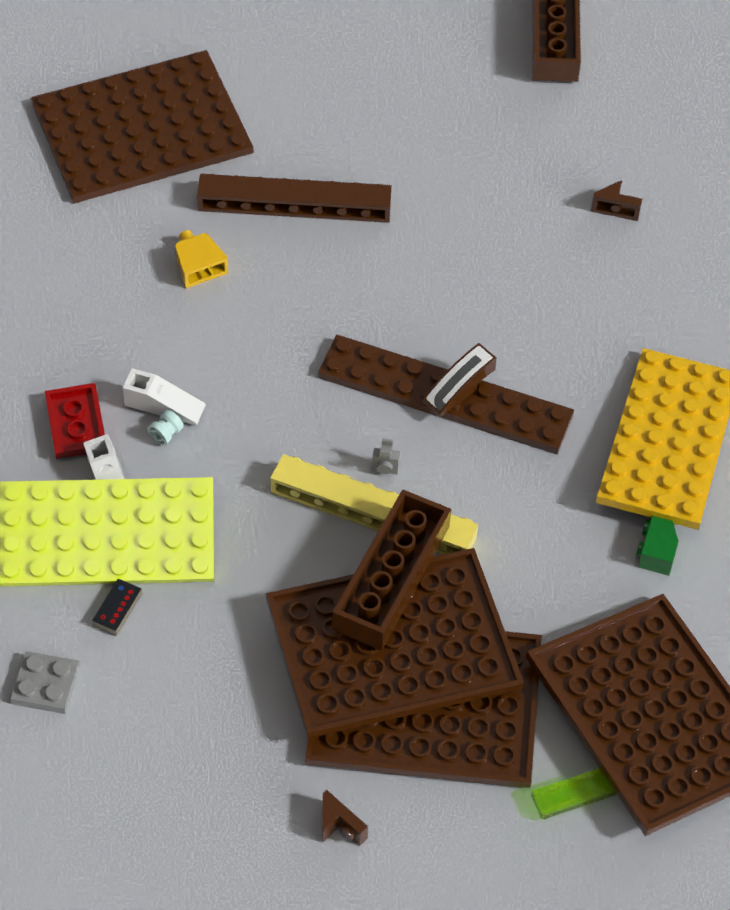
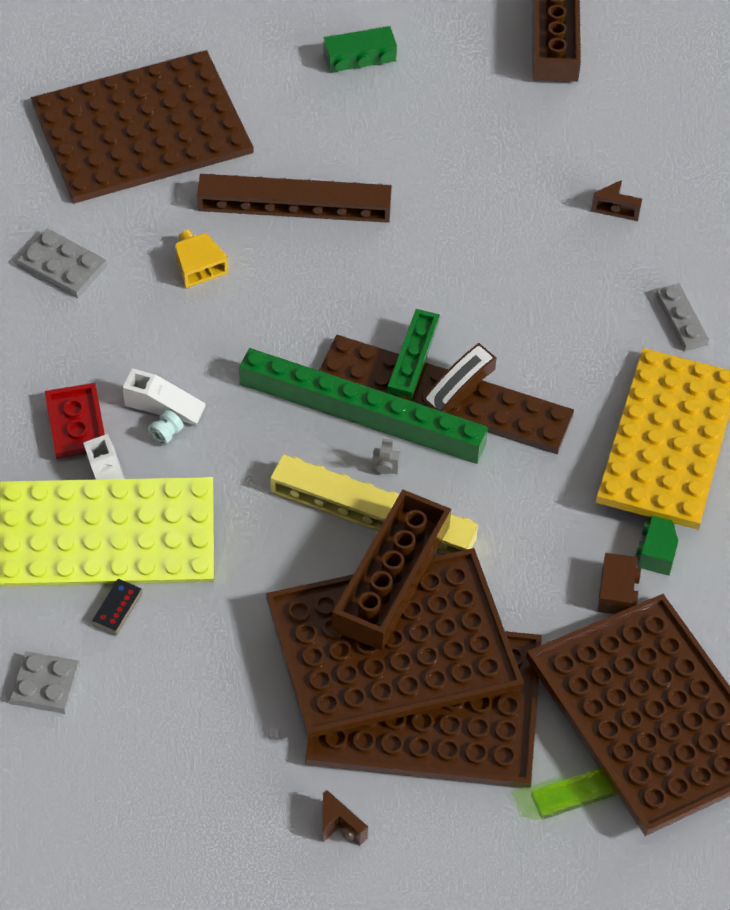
(62, 263): none -> light grey plate
(360, 49): none -> green brick
(363, 405): none -> green brick
(413, 353): none -> green plate
(617, 583): none -> reddish brown brick
(682, 317): none -> light grey plate

